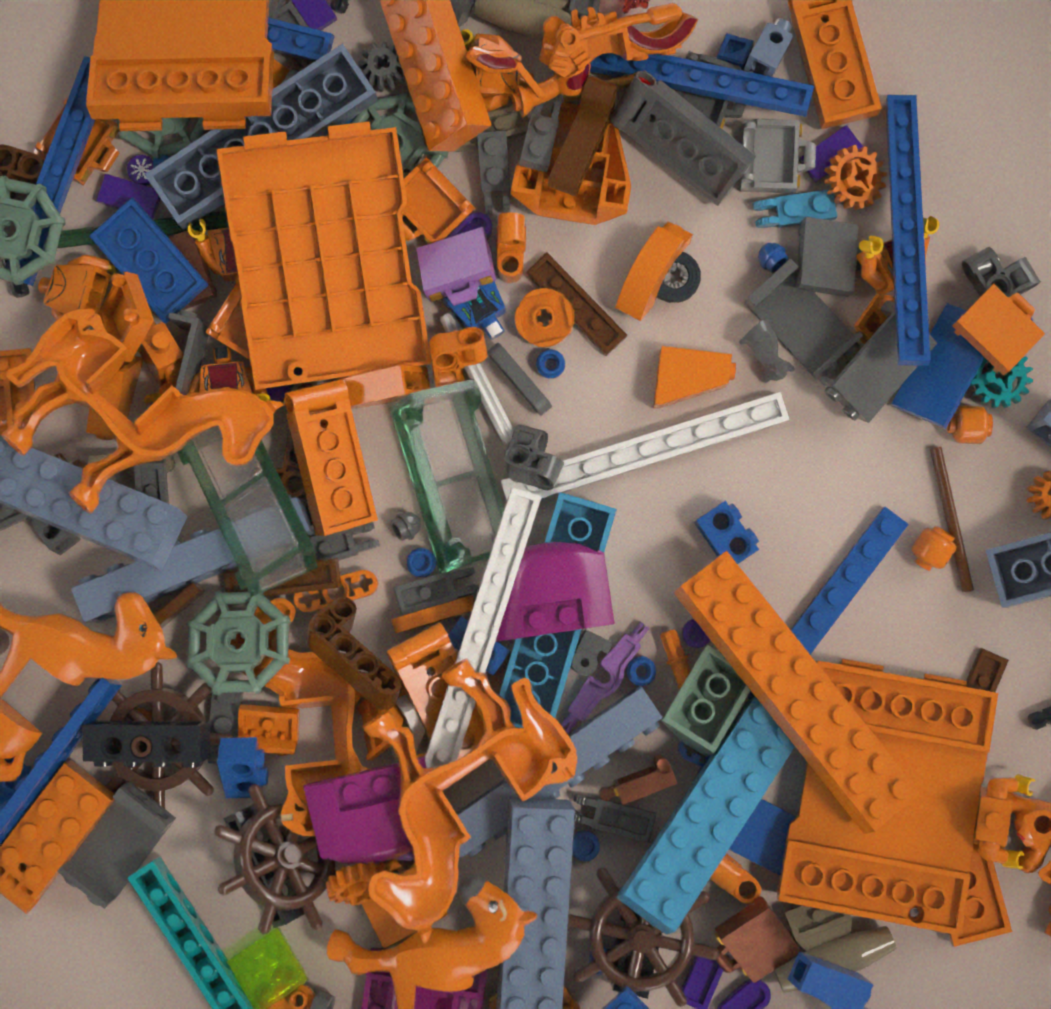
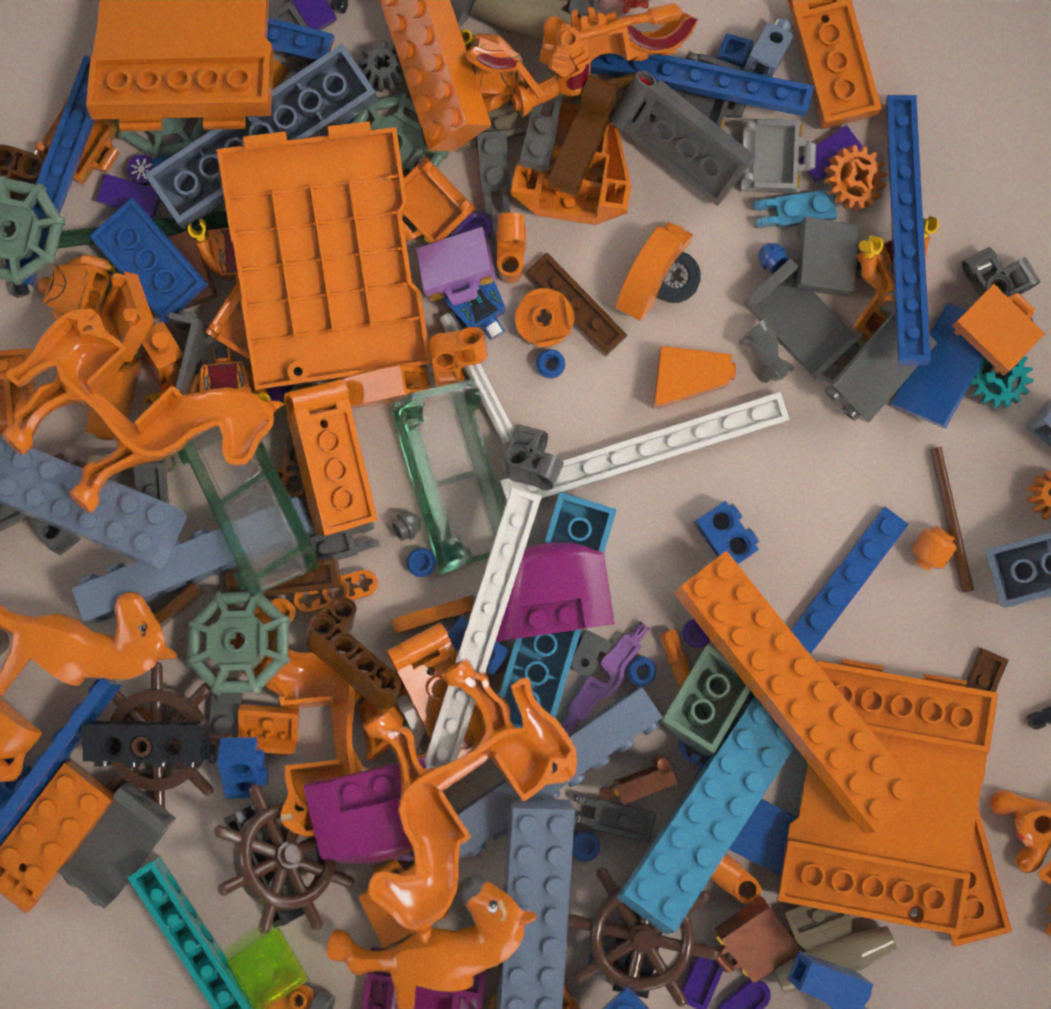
(352, 883): orange gear -> none
(432, 591): dark grey hinge -> none
(519, 379): dark grey beam -> none
(970, 425): orange head -> none
(994, 819): orange torso -> none

